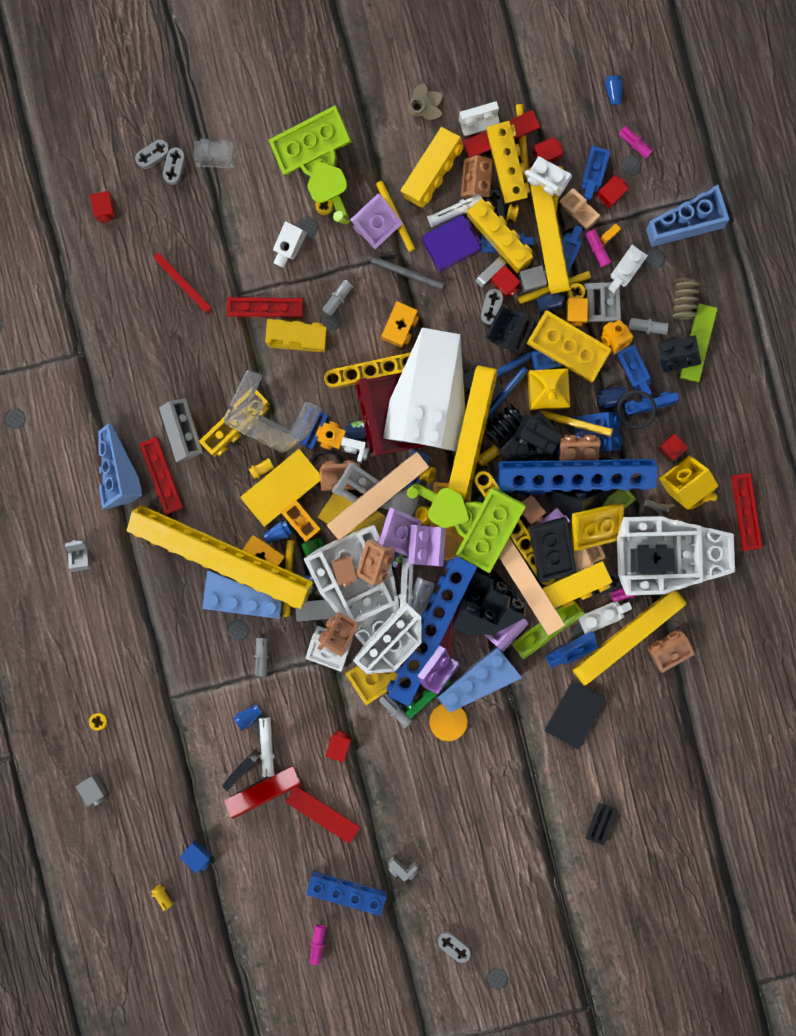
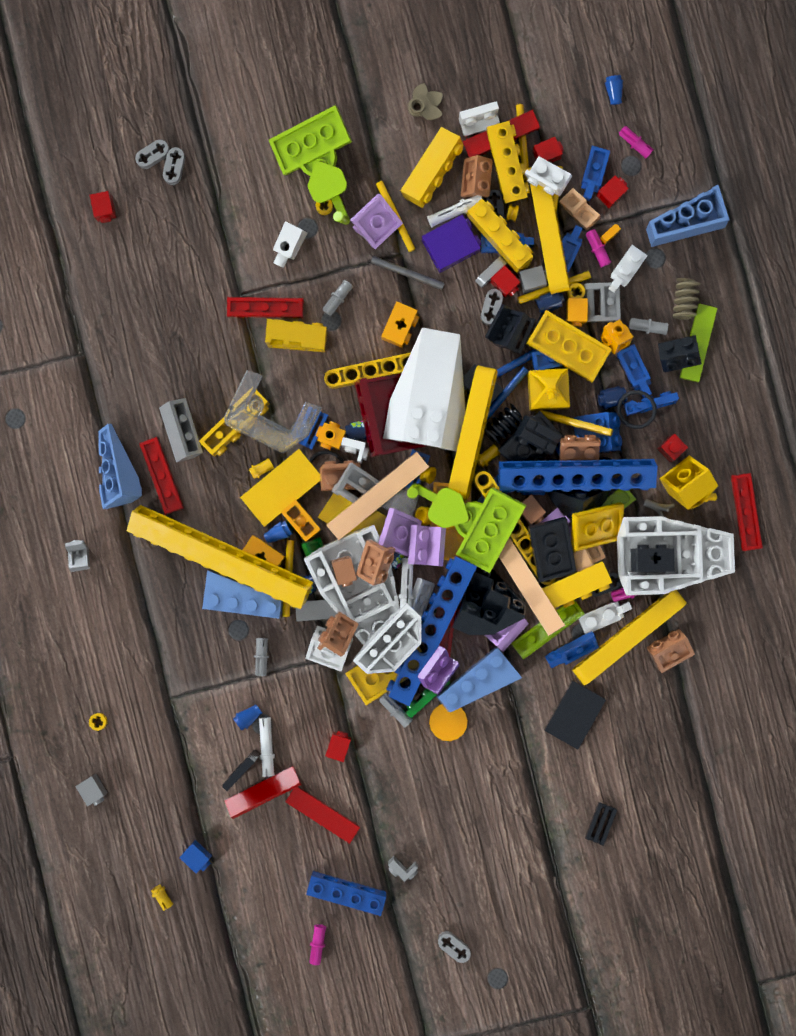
(182, 283): red tile -> none
(214, 153): clear brick -> none

